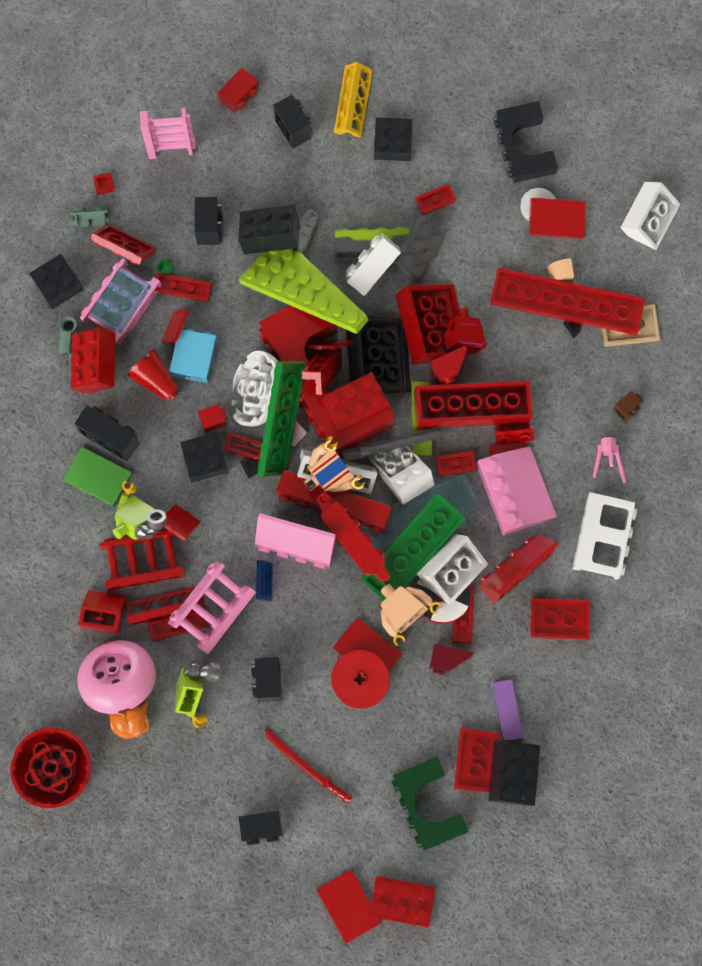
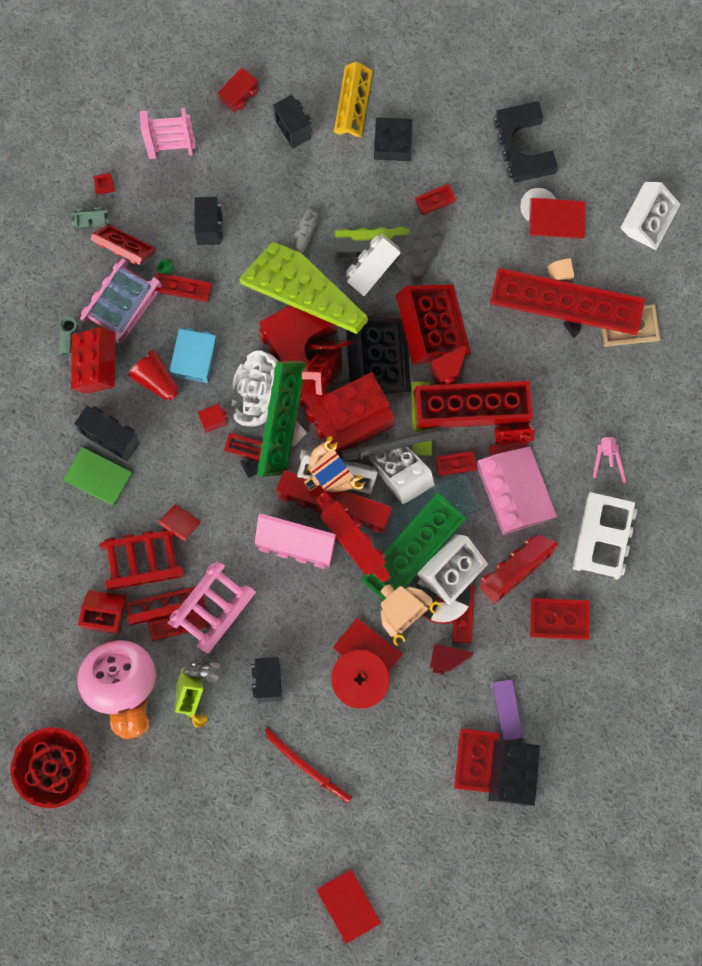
(56, 281): black brick -> none
(136, 517): lime torso -> none
(175, 326): red piece -> none
(204, 457): black brick -> none
(260, 827): black brick -> none
(264, 580): clear blue tile -> none
(269, 229): black brick -> none
(402, 901): red plate -> none
(428, 833): dark green arch -> none
(465, 331): red torso -> none
(628, 406): reddish brown brick -> none

